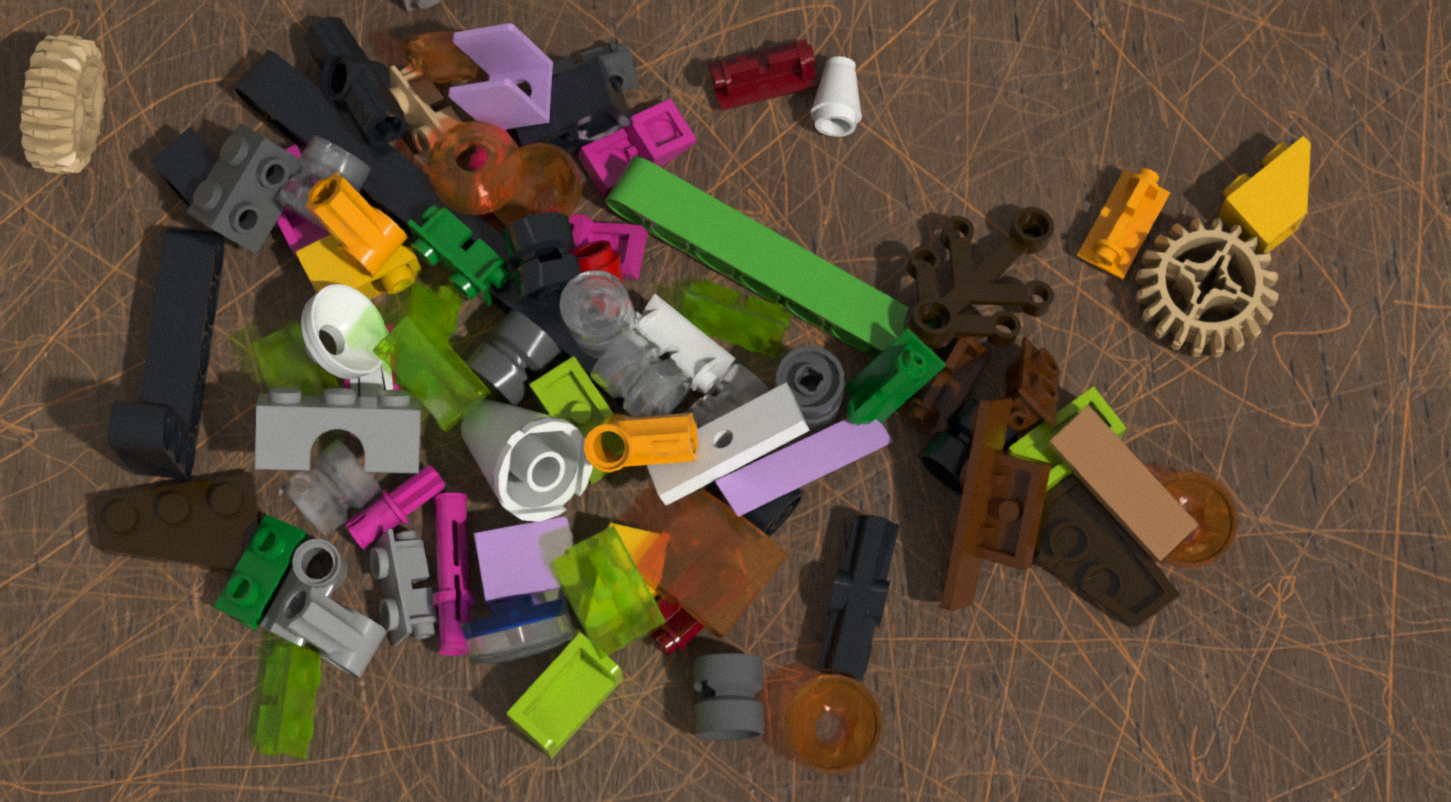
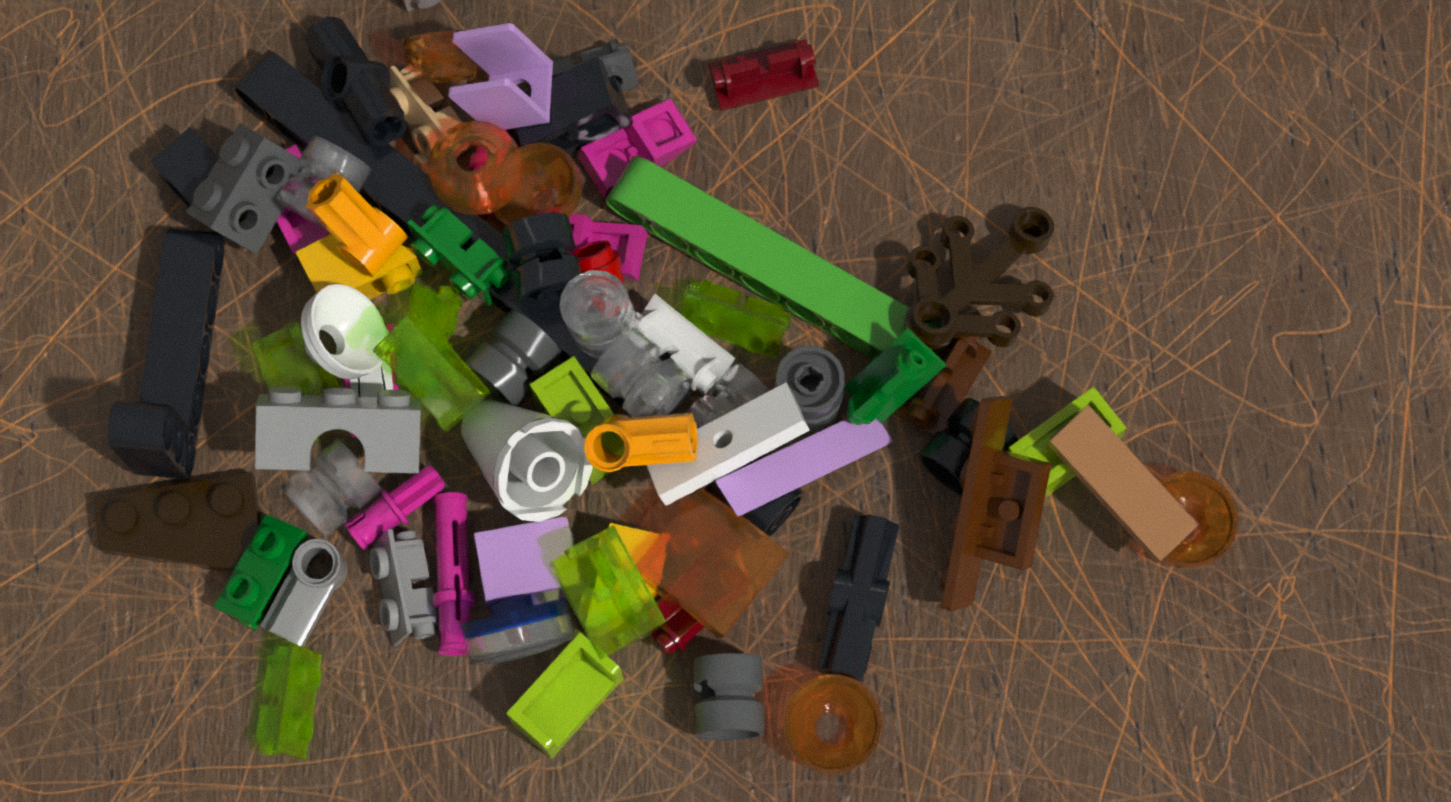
(62, 104): tan gear -> none
(339, 633): light grey piece -> none
(837, 99): white cone -> none
(1033, 387): reddish brown hinge -> none
(1098, 556): dark brown wing -> none
(1124, 222): light orange hinge -> none
(1223, 298): tan gear -> none
(1273, 199): yellow slope -> none

